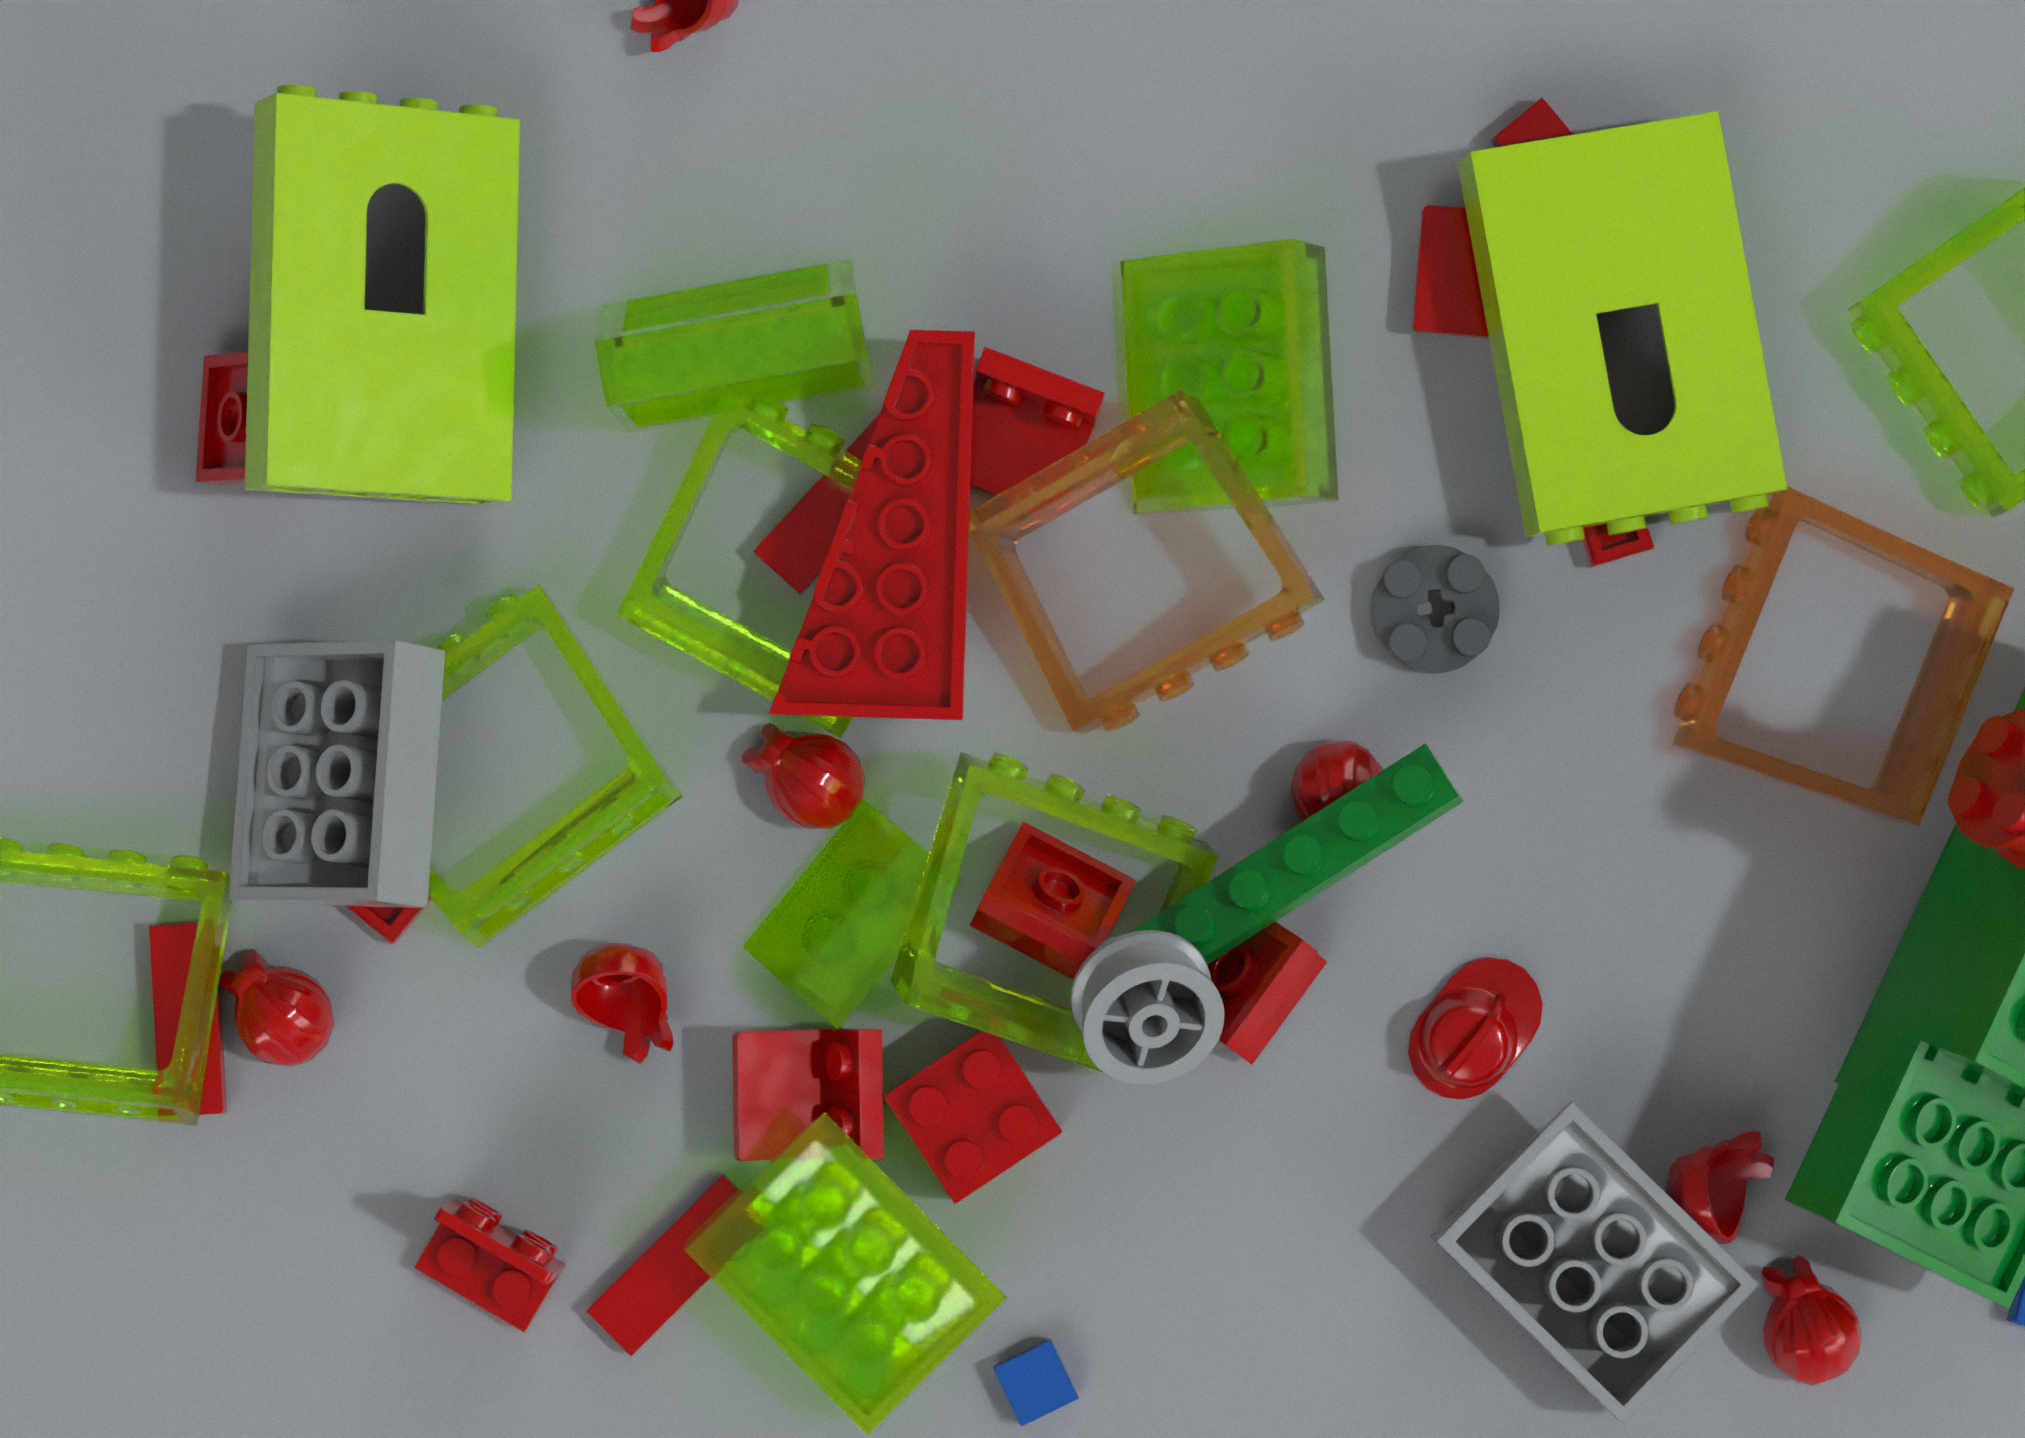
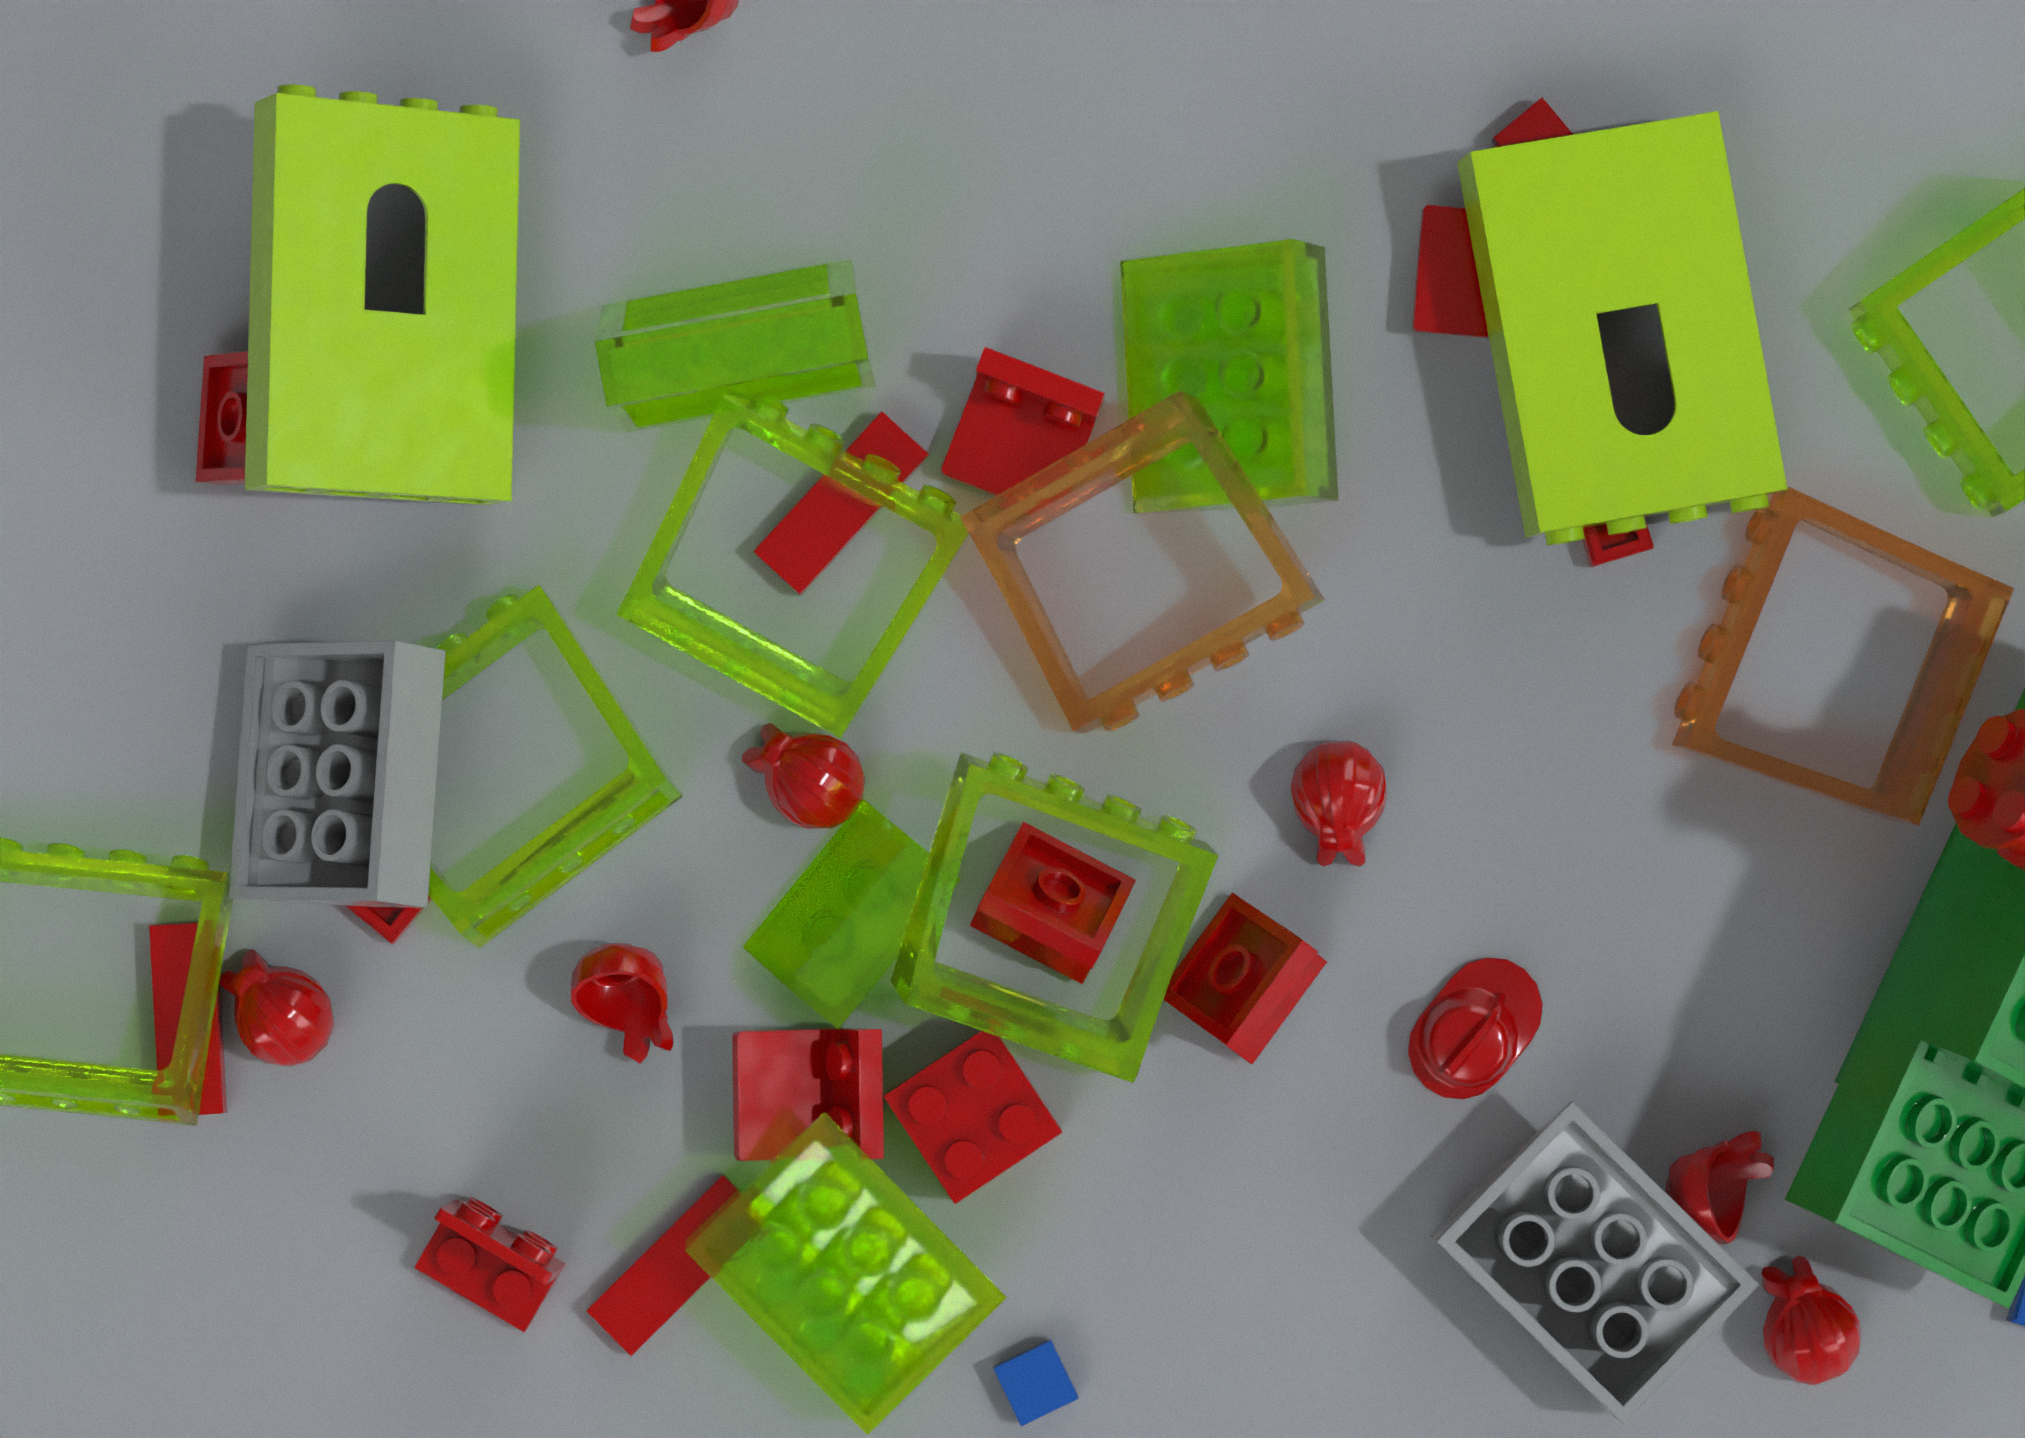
(895, 581): red wing -> none
(1147, 1007): light grey wheel -> none
(1311, 856): green plate -> none
(1410, 636): dark grey plate -> none

